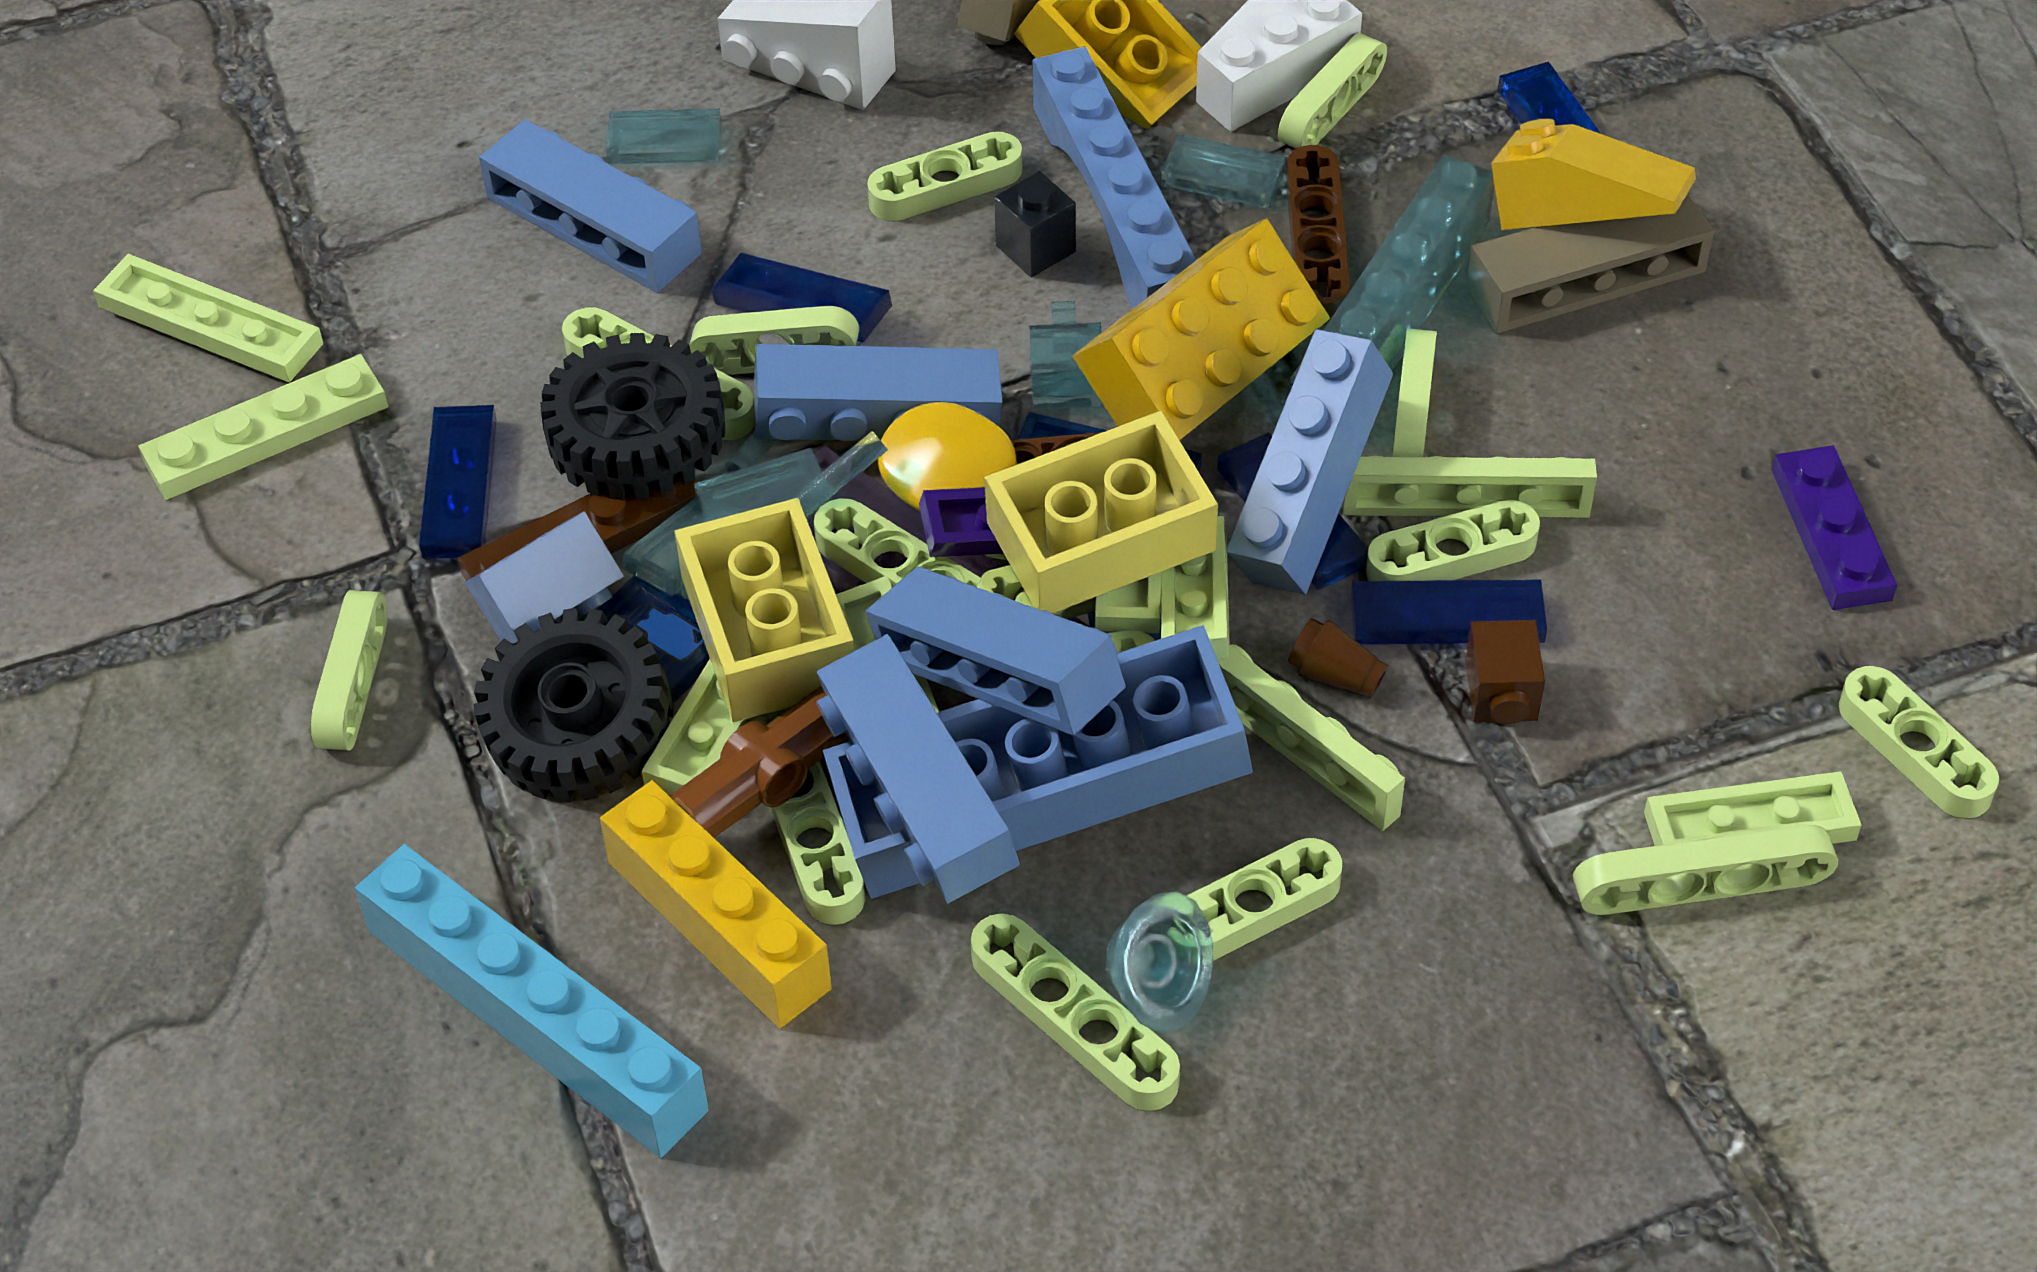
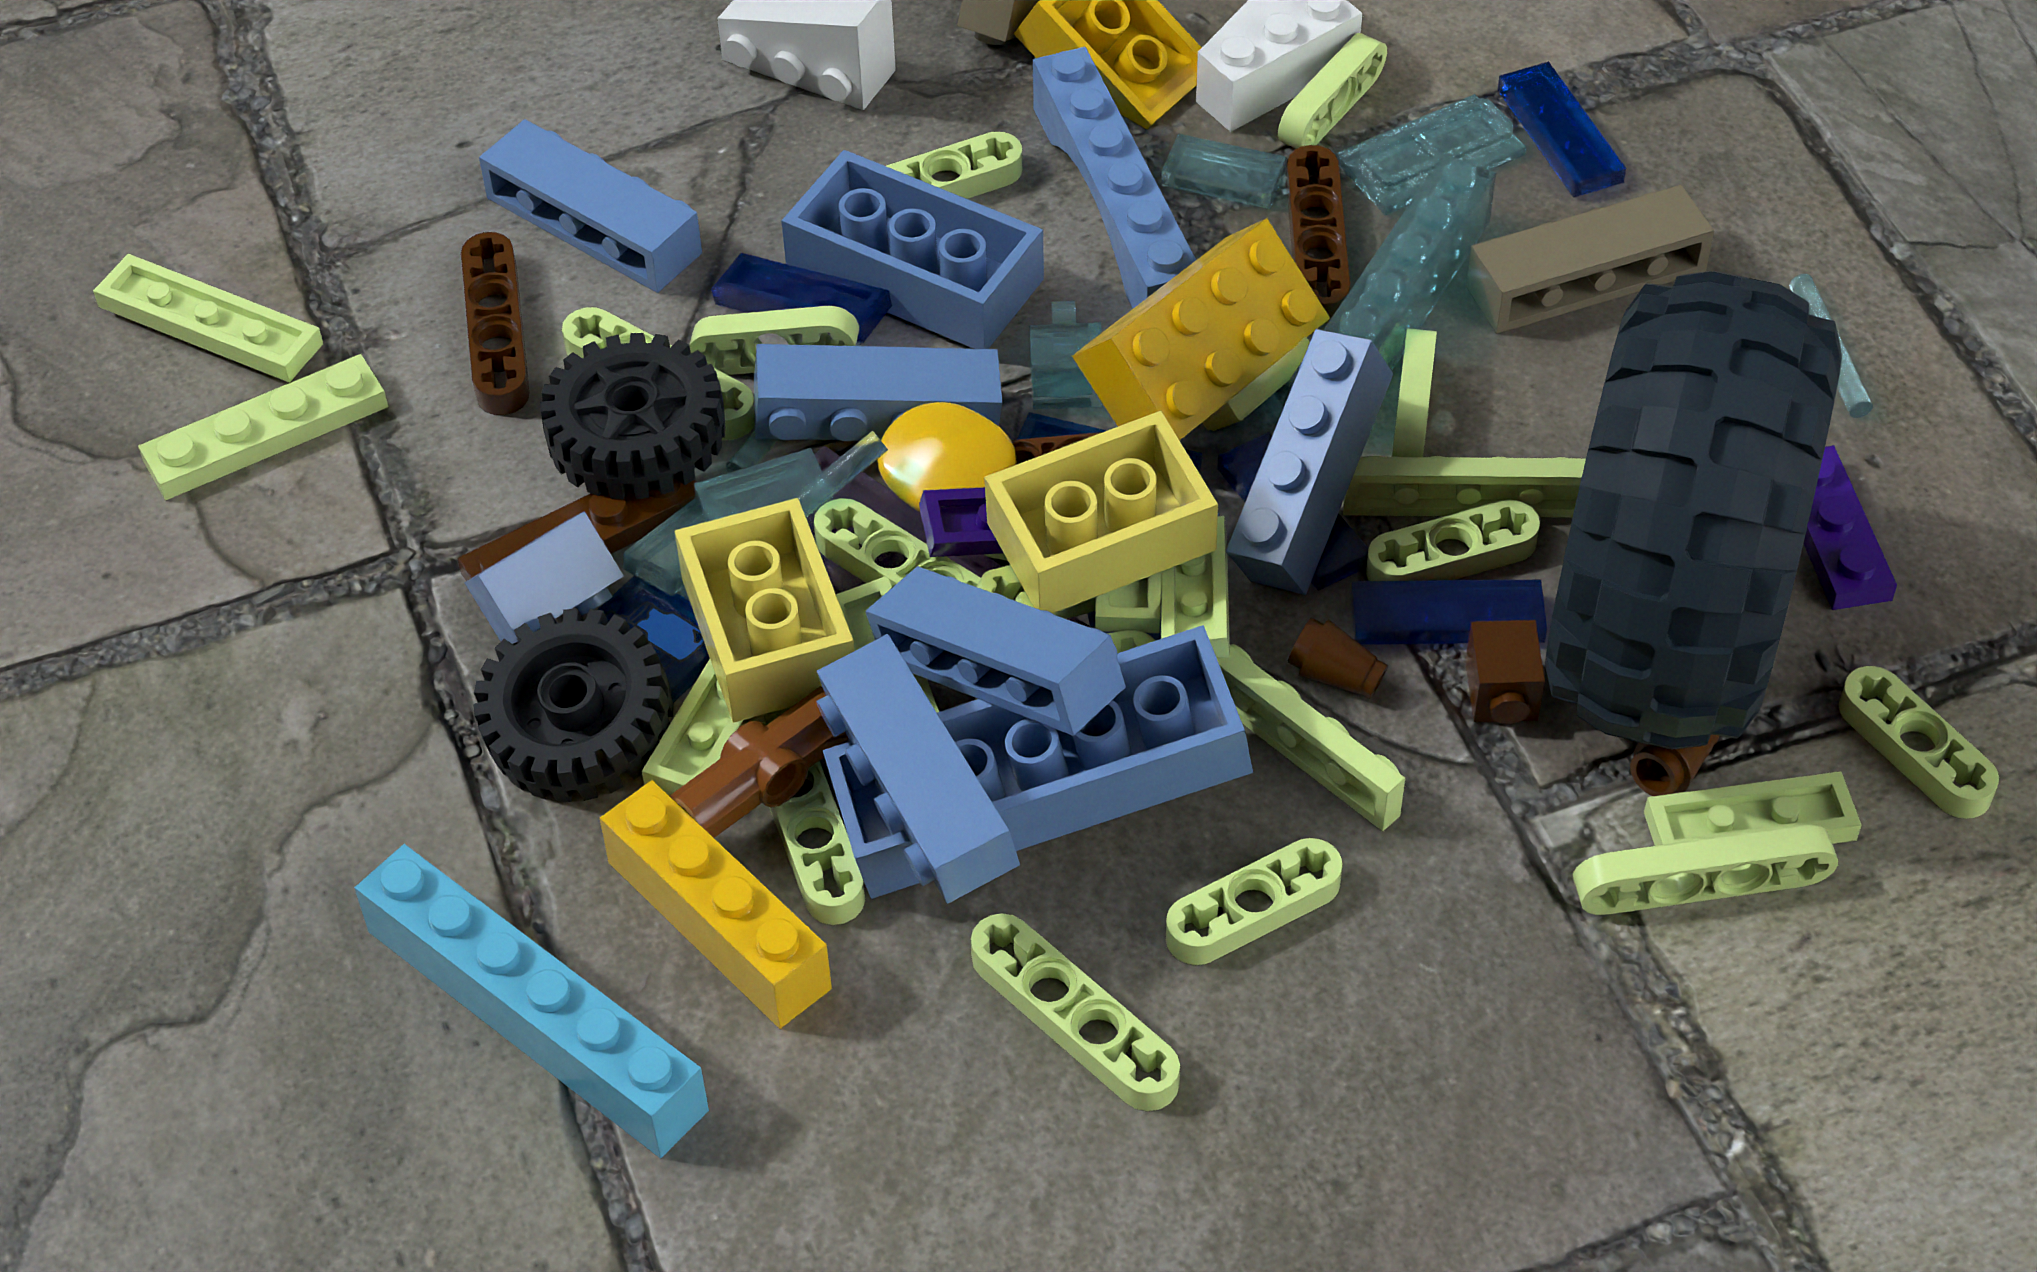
(349, 670): yellowish green beam -> none
(458, 481): clear blue tile -> none
(493, 322): none -> reddish brown beam
(664, 136): clear light blue tile -> none
(937, 253): none -> medium blue brick
(1035, 224): black brick -> none
(1162, 961): clear light blue hat -> none
(1258, 390): none -> light yellow tile
(1400, 160): none -> clear light blue piece
(1582, 176): yellow slope -> none
(1673, 766): none -> reddish brown cone
(1693, 509): none -> black wheel
(1849, 382): none -> clear light blue bar

